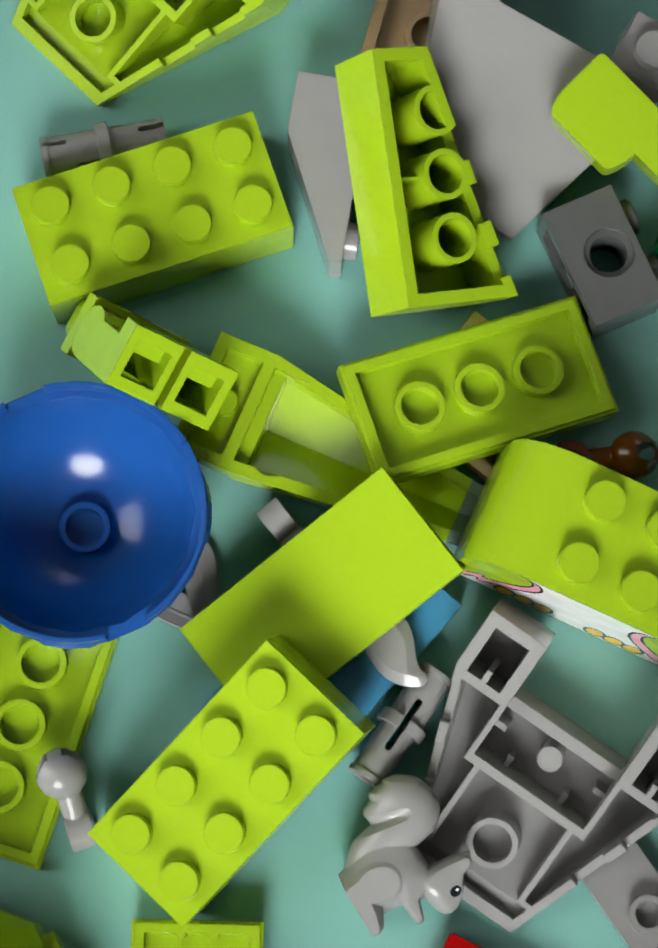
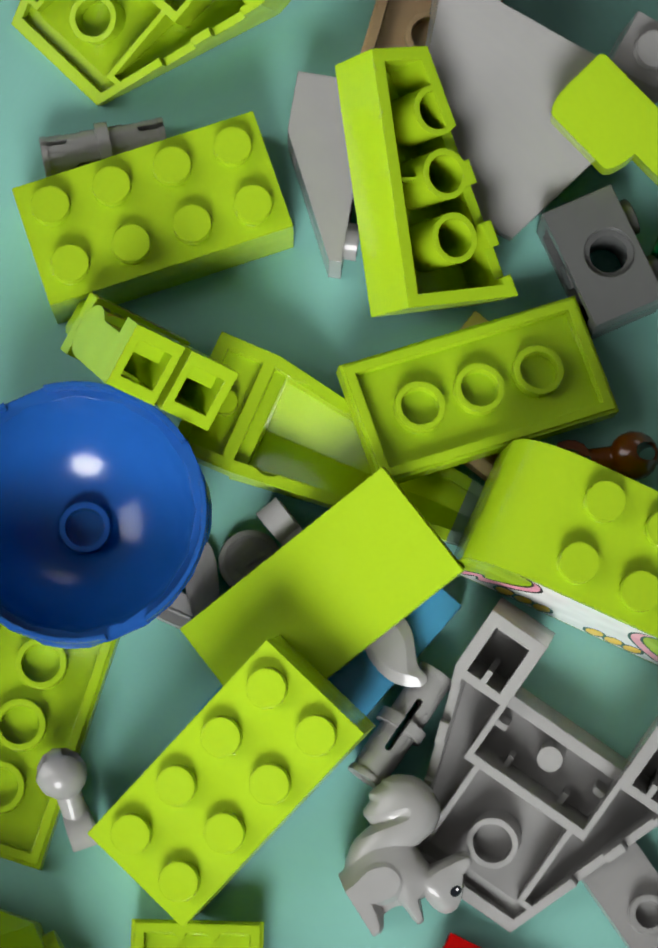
(243, 554): none -> light grey piece

